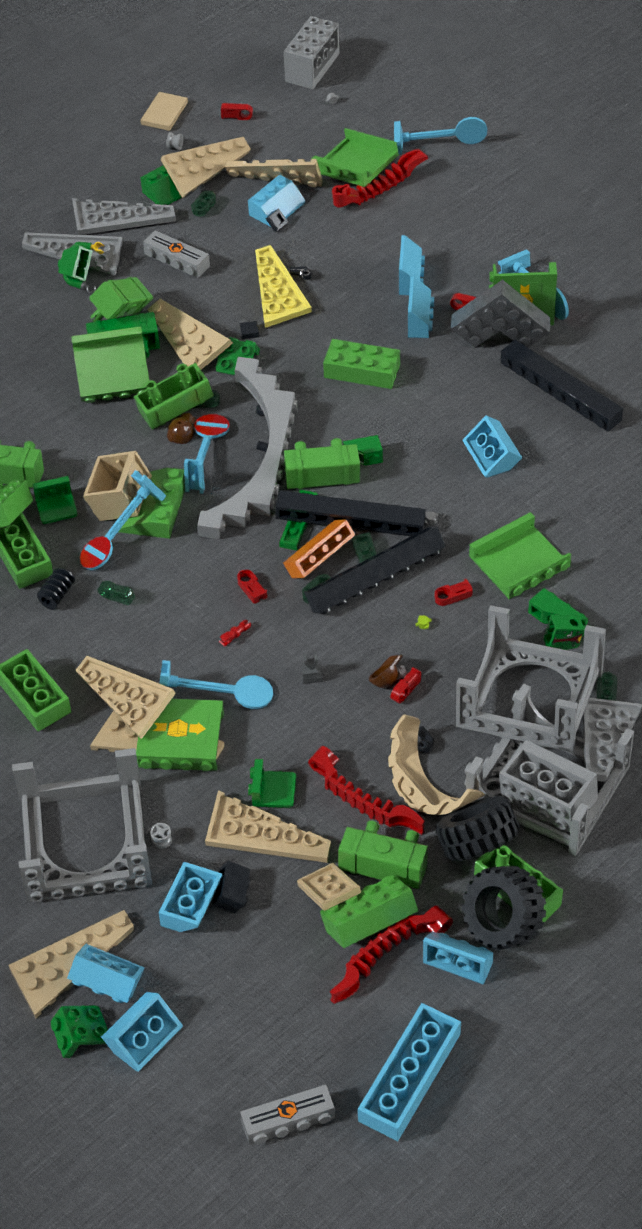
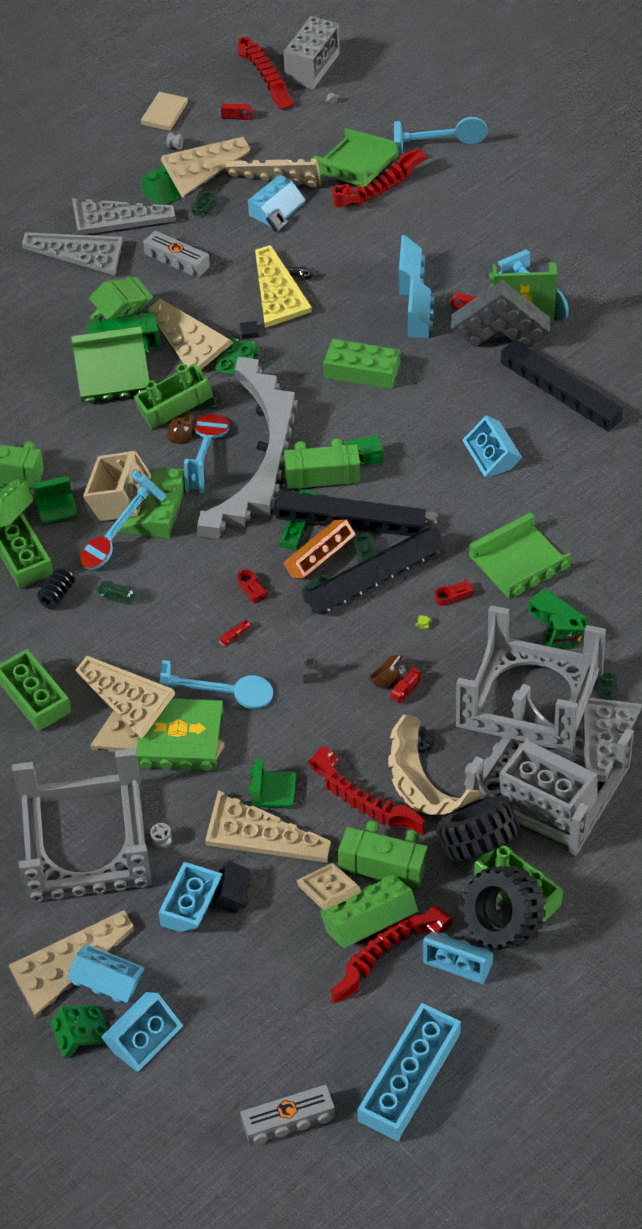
(76, 262): green torso -> none
(277, 87): none -> red piece

